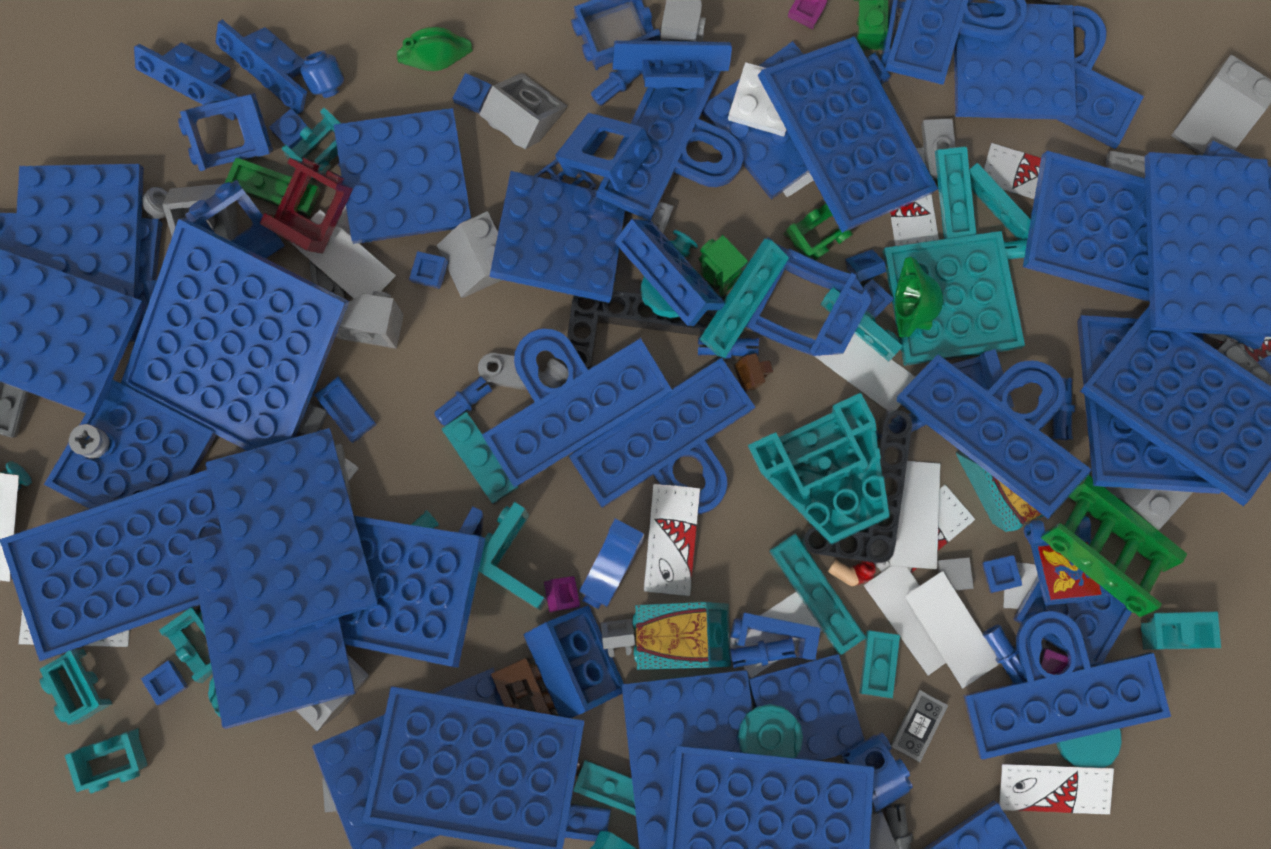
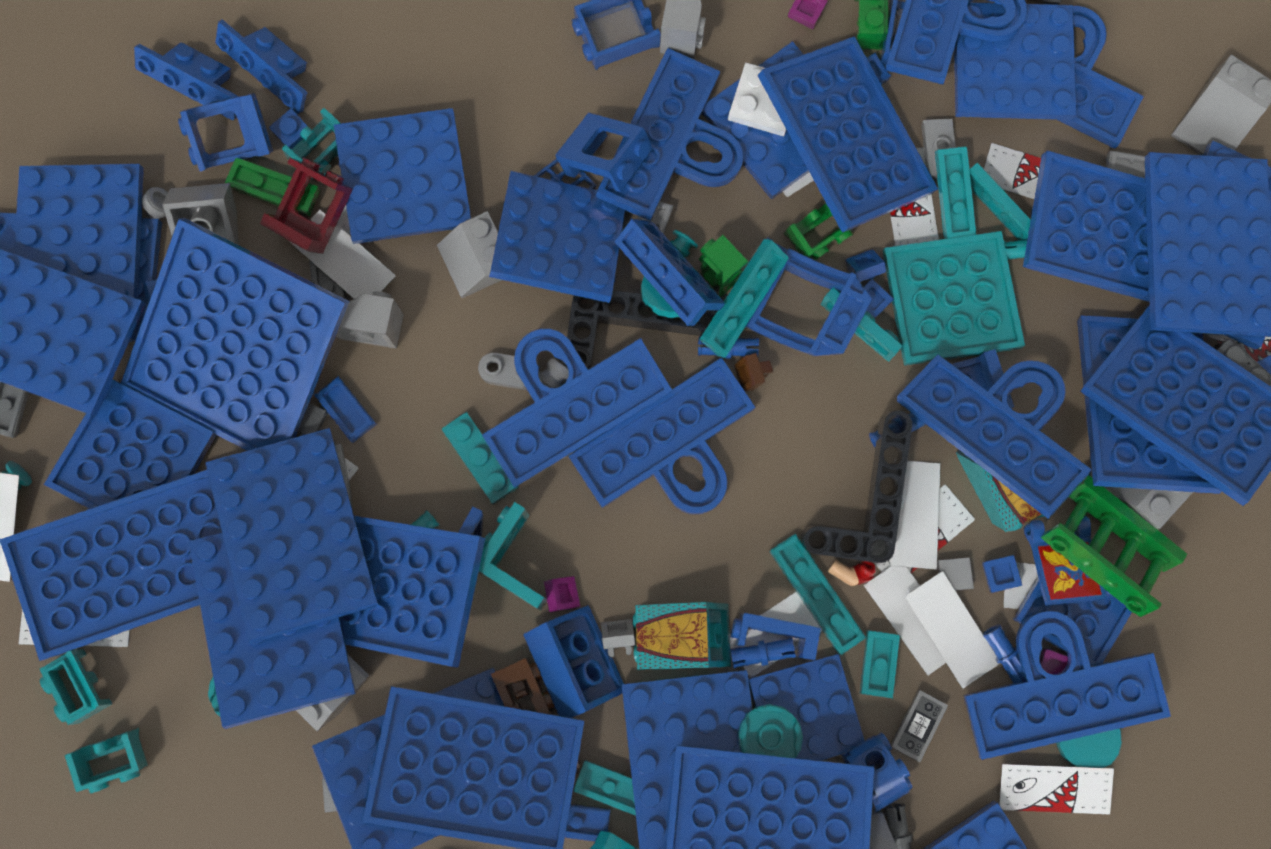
(95, 445): light grey wheel -> none
(164, 682): blue plate -> none
(184, 648): teal window -> none
(256, 238): blue window -> none
(322, 74): blue head -> none
(428, 270): blue plate -> none
(433, 49): green hat -> none
(462, 401): blue axle -> none
(472, 93): blue plate -> none
(521, 110): light grey slope -> none
(611, 564): blue arch -> none
(615, 83): blue axle -> none
(671, 539): white sticker -> none
(672, 62): blue bracket -> none
(829, 470): teal wedge -> none
(870, 372): white sticker -> none
(916, 299): green hat -> none
(1063, 418): blue pin -> none
(1190, 631): teal window -> none

